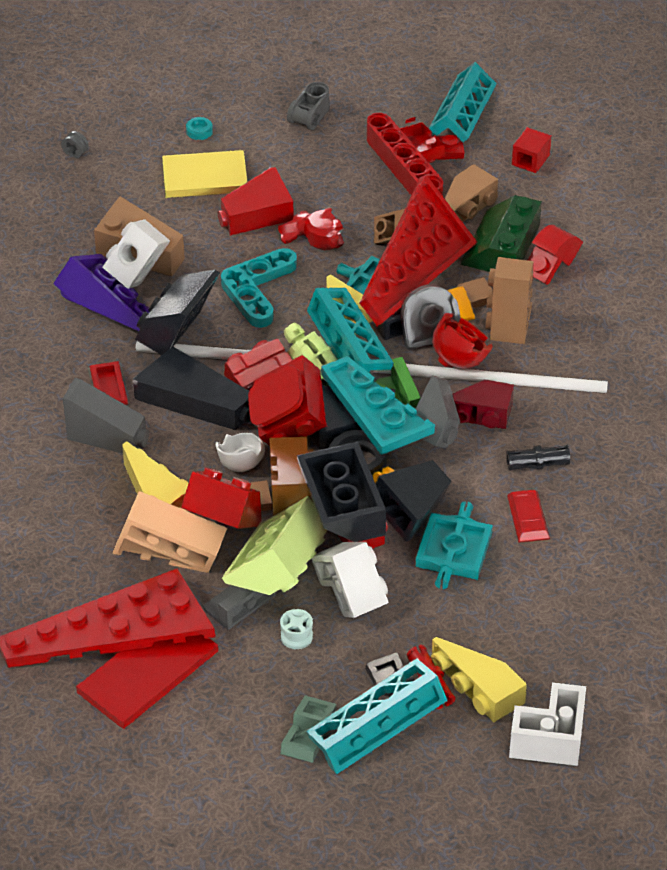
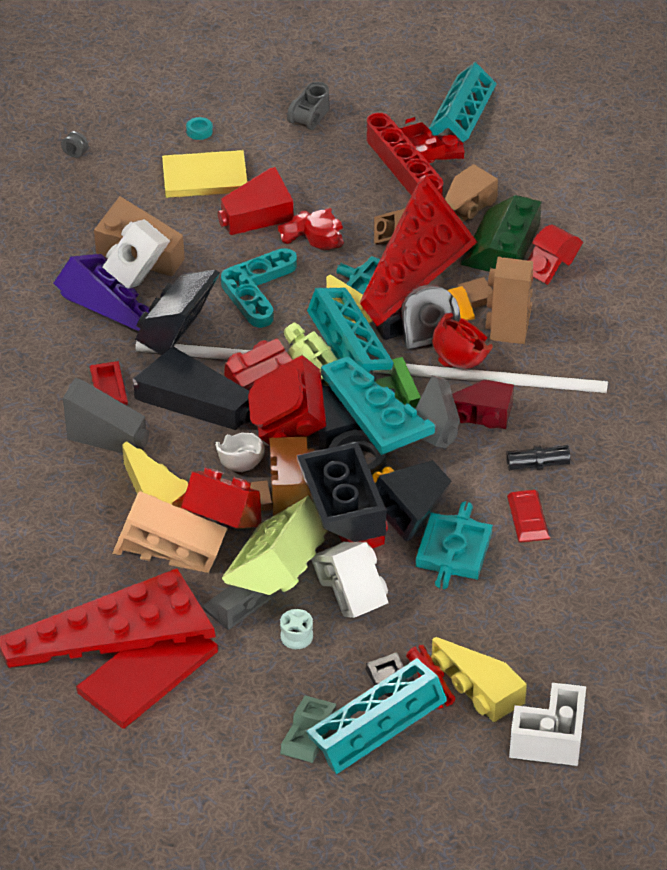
(531, 150): red brick -> none

